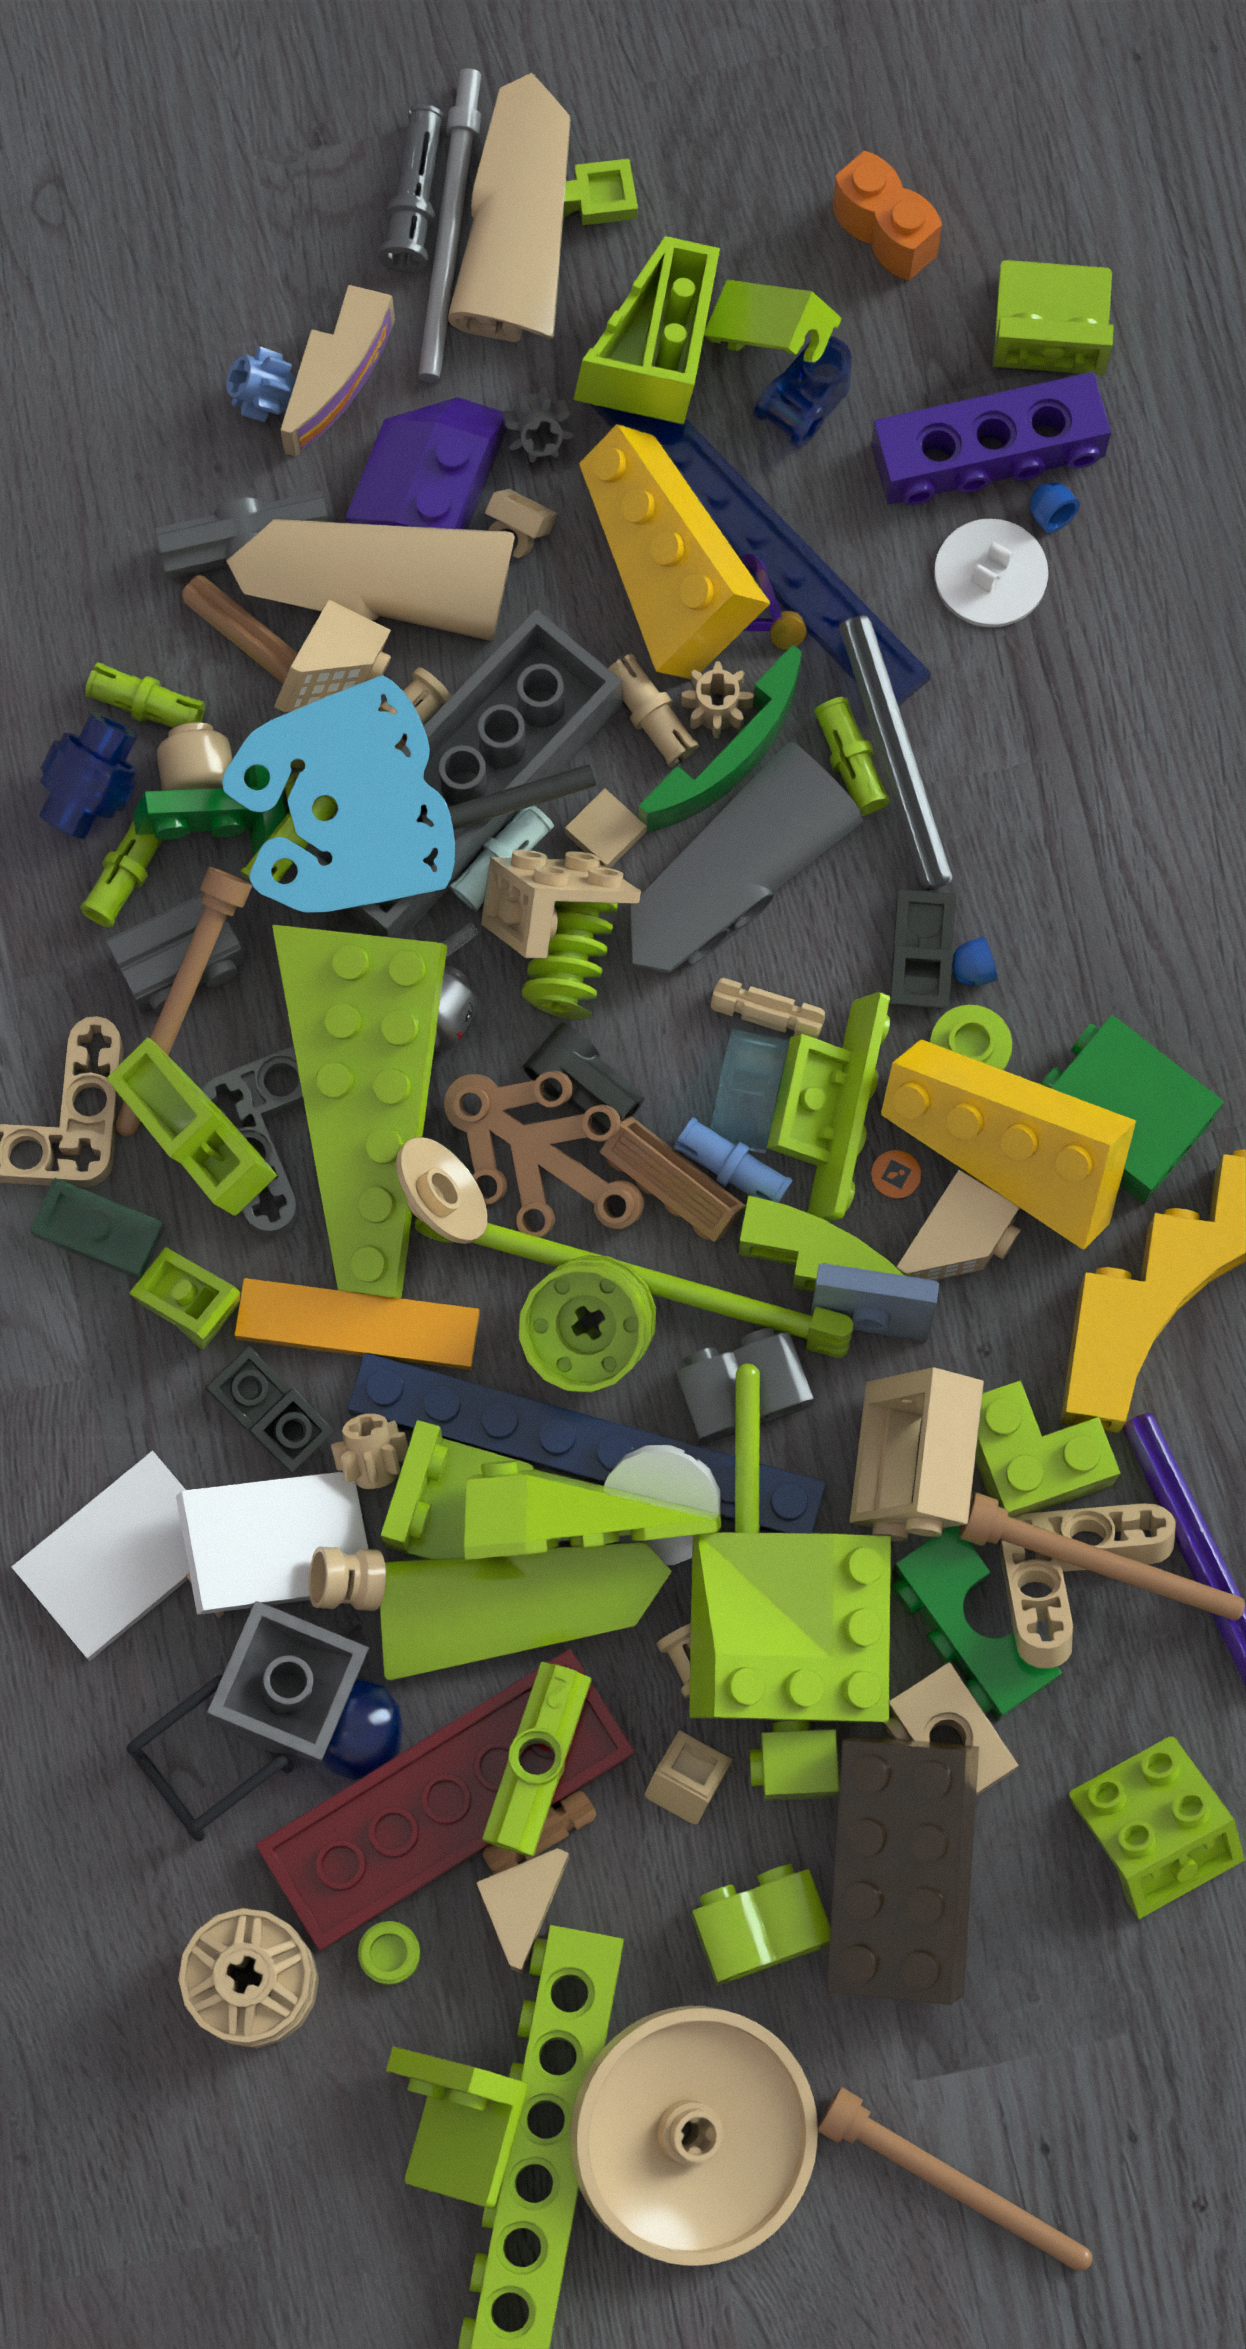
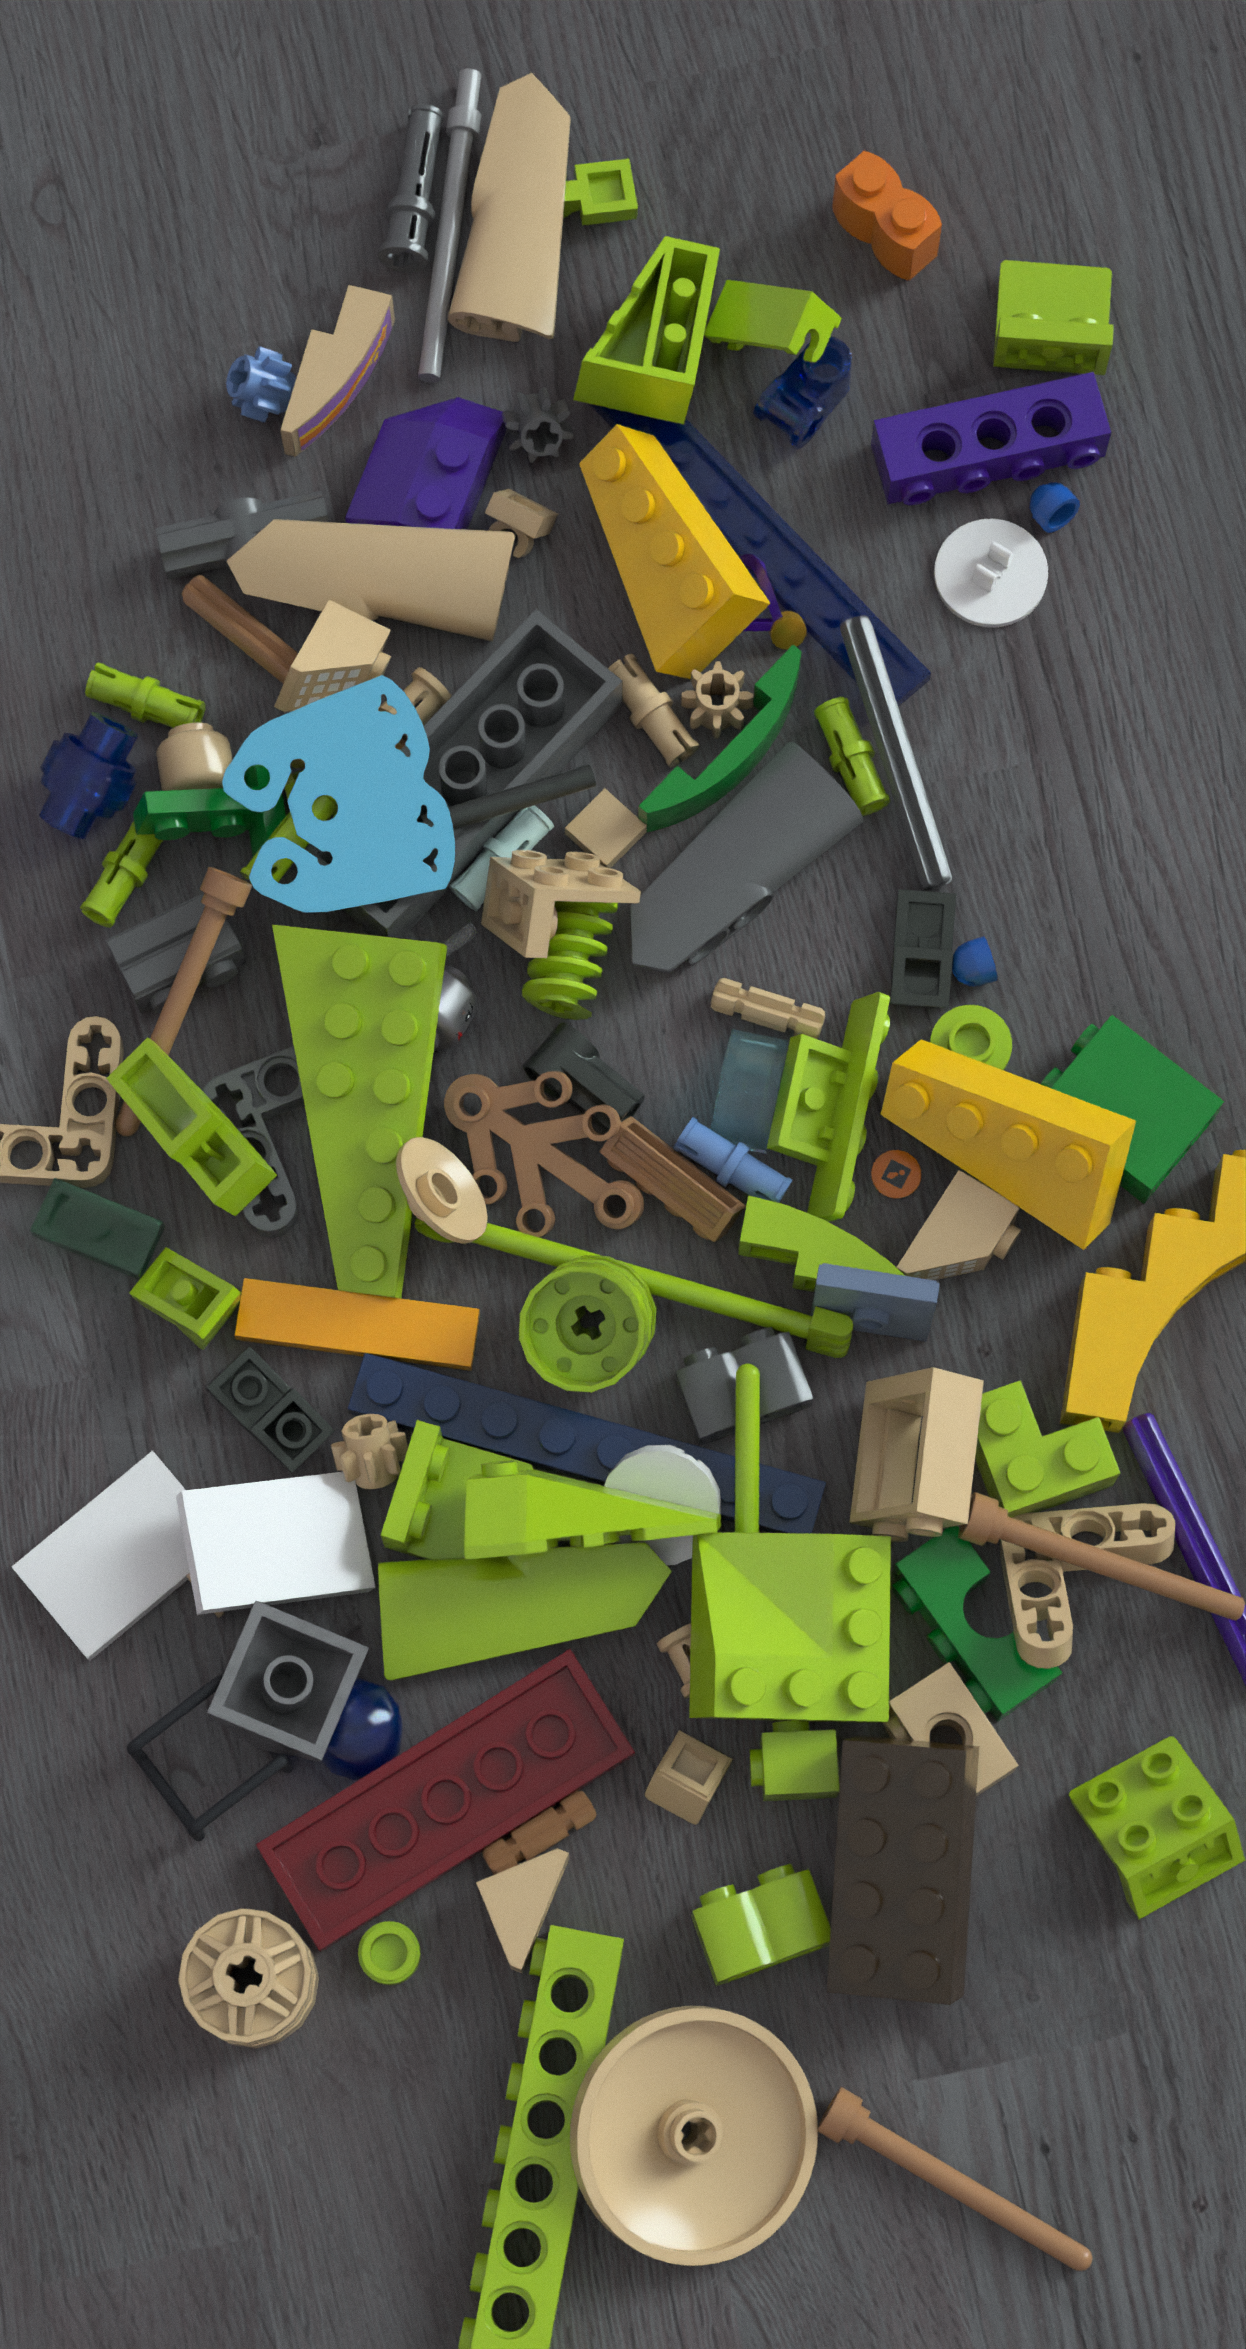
(347, 1578): tan wheel -> none
(463, 2126): lime bracket -> none
(524, 1797): lime piece -> none

